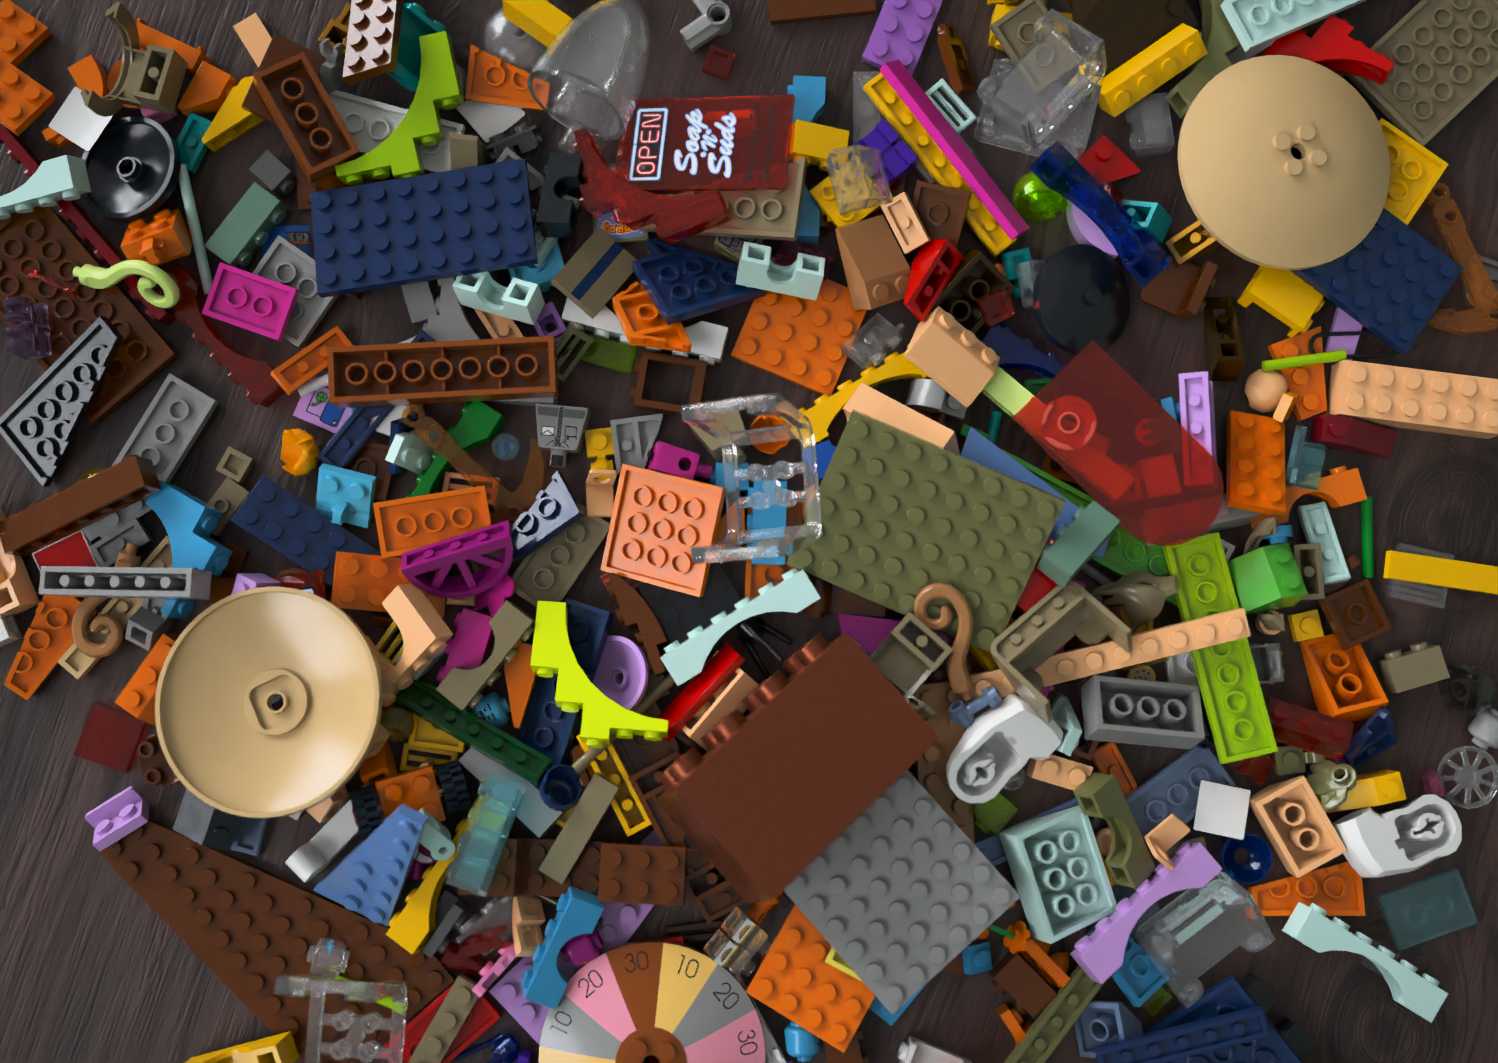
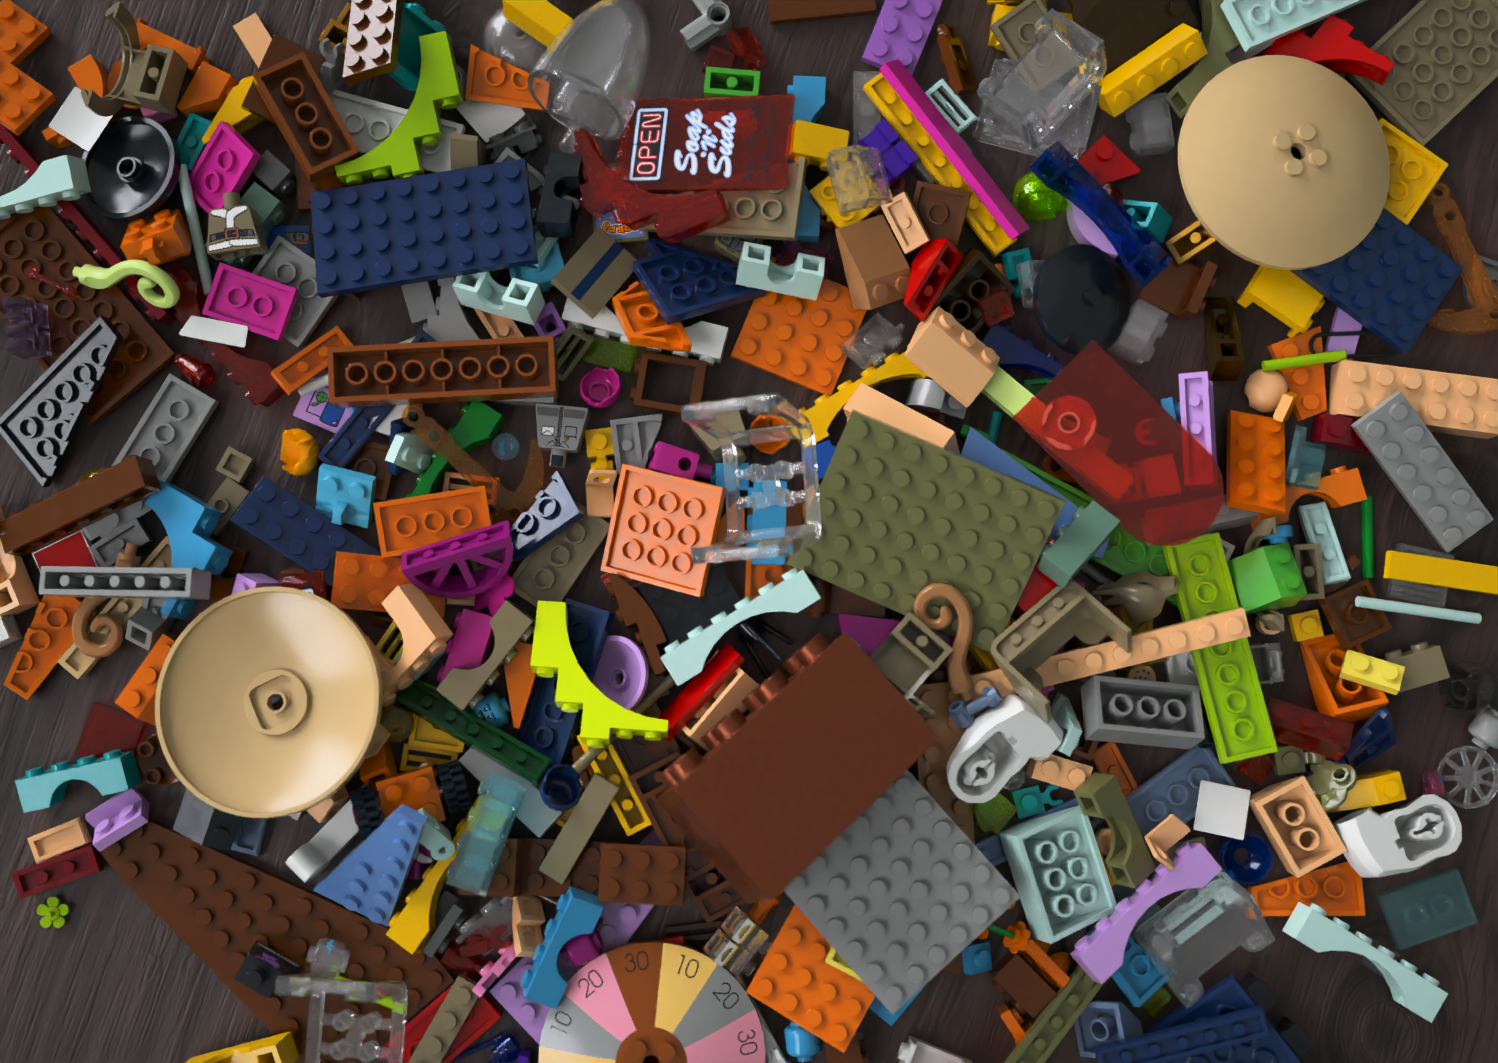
(53, 912): none -> lime plant
(57, 871): none -> dark red plate
(59, 840): none -> light nougat tile
(108, 774): none -> teal arch
(196, 371): none -> clear red cone
(215, 331): none -> white sticker
(222, 167): none -> dark pink plate
(234, 230): none -> dark tan torso
(263, 967): none -> black torso
(600, 387): none -> dark pink hair
(731, 82): none -> bright green brick
(746, 47): none -> clear red plate
(1031, 800): none -> teal plate
(1140, 332): none -> clear brick
(1372, 672): none -> light yellow plate
(1420, 610): none -> light aqua axle
(1422, 471): none -> light grey plate

